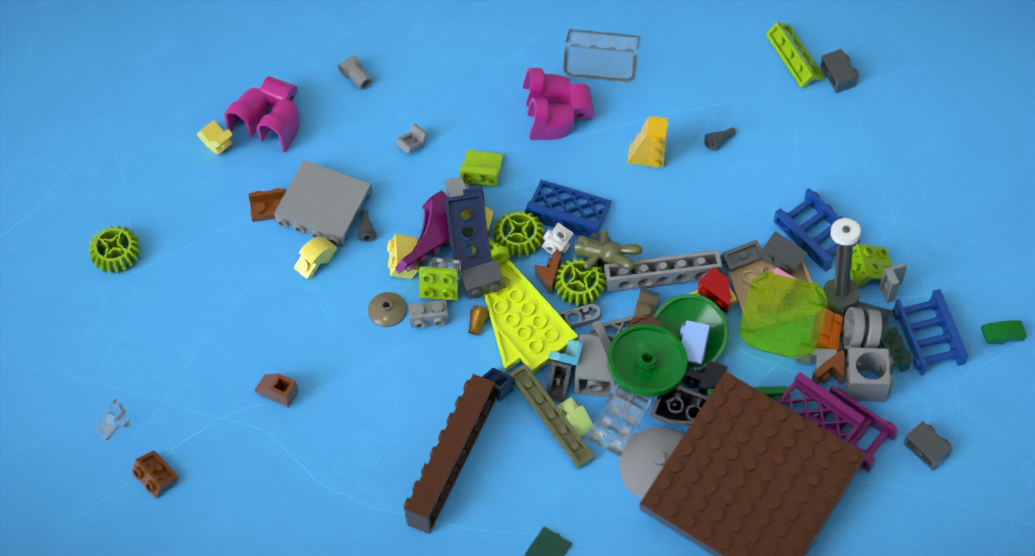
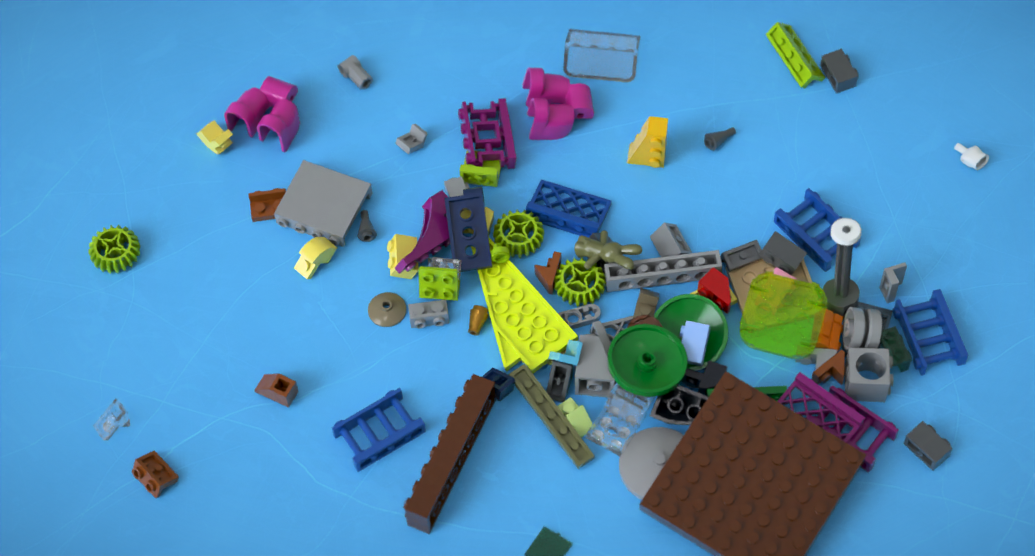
(383, 447): none -> blue fence
(483, 279): dark grey brick -> none
(501, 133): none -> magenta fence
(557, 239): white brick -> none
(669, 241): none -> light grey panel
(868, 263): lime bracket -> none
(972, 156): none -> white piece
(1004, 330): green slope -> none

